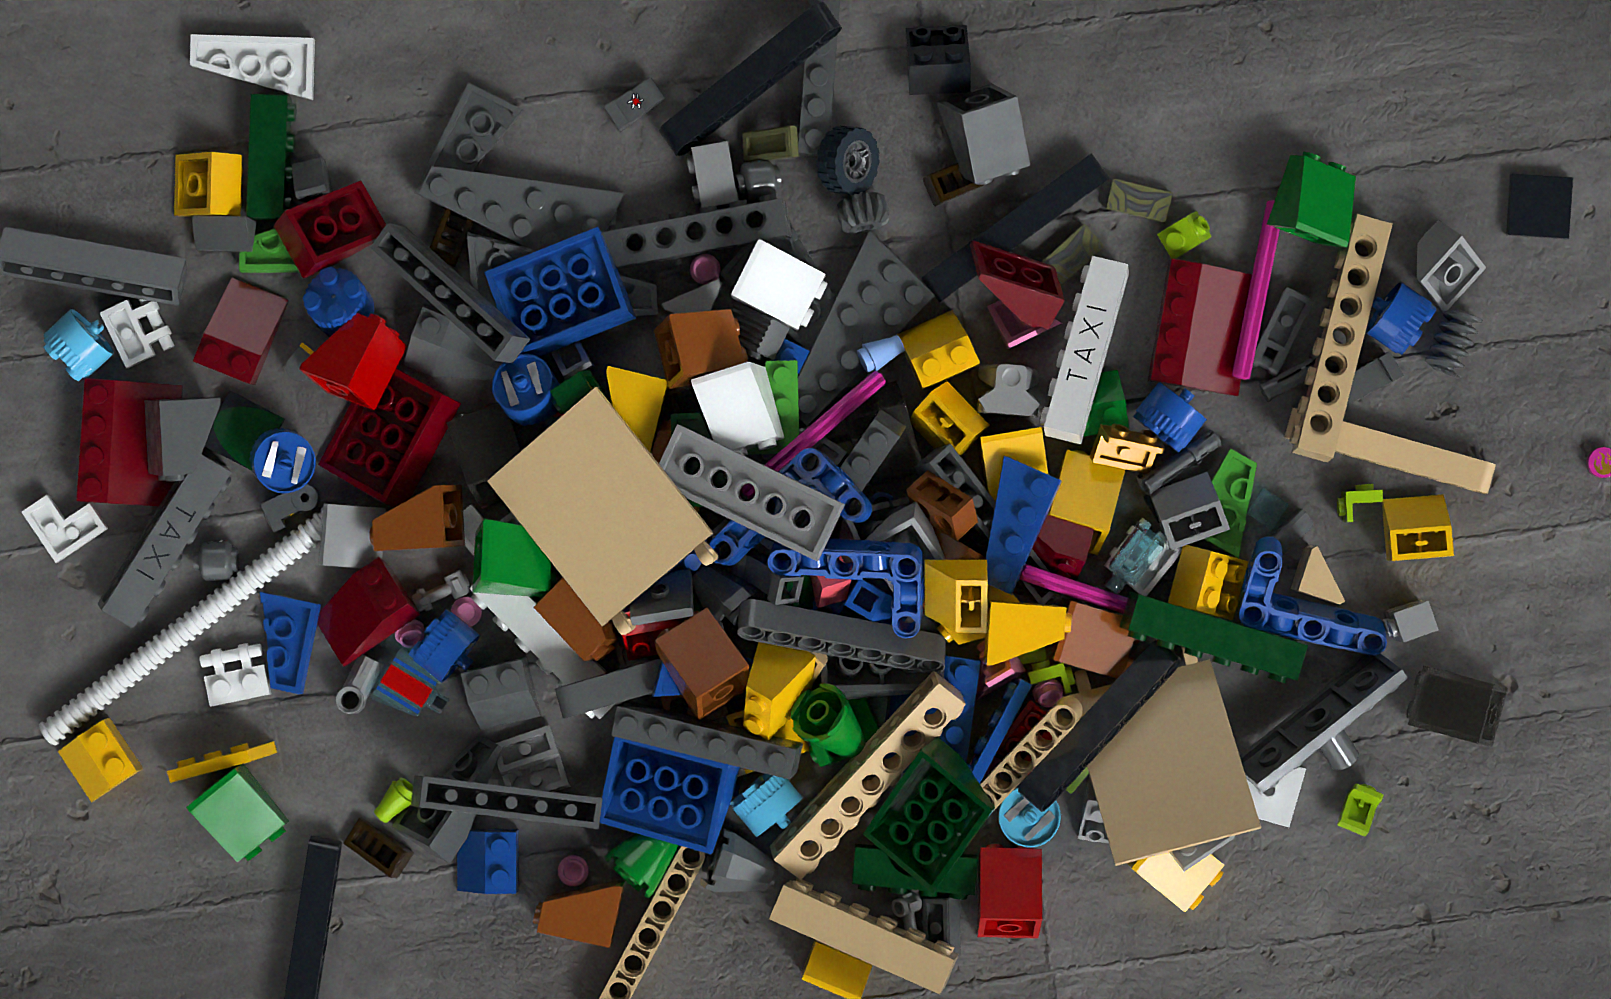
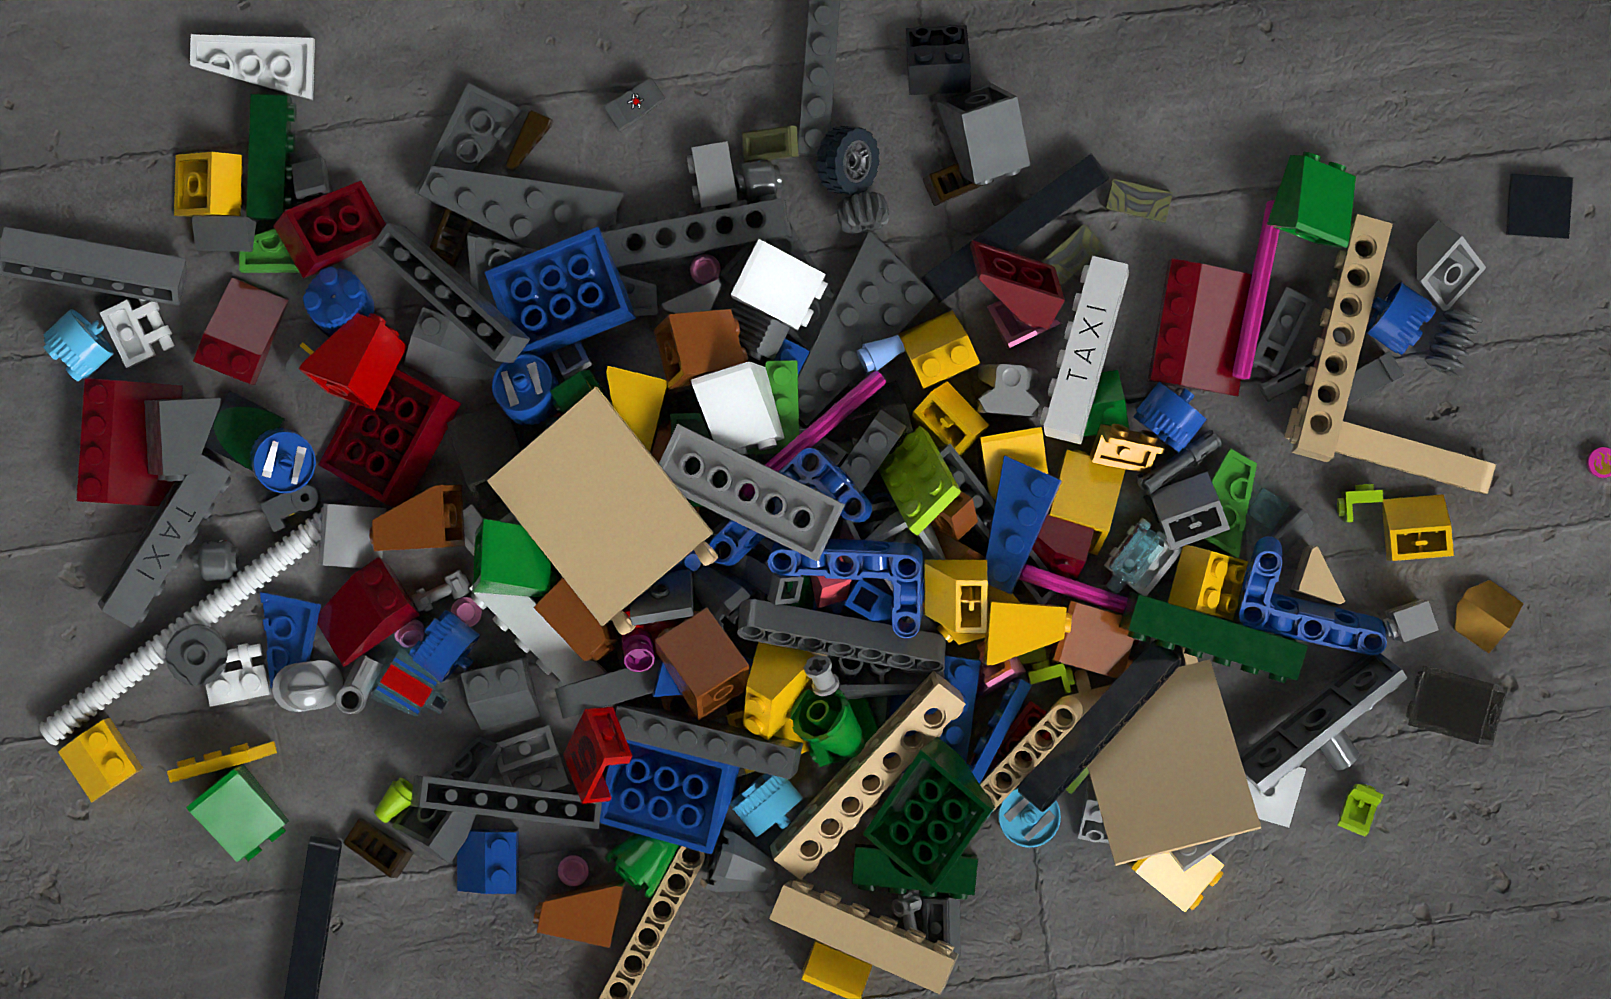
(60, 534): white plate -> none
(196, 655): none -> dark grey tile
(307, 685): none -> light grey piece
(531, 133): none -> dark brown slope
(593, 746): none -> red panel
(638, 650): none -> magenta wheel
(750, 79): black beam -> none
(823, 680): none -> light grey bush
(918, 480): none -> lime plate
(1009, 892): red slope -> none
(1048, 692): bright pink plate -> none
(1185, 235): lime bracket -> none
(1486, 614): none -> pearl gold slope

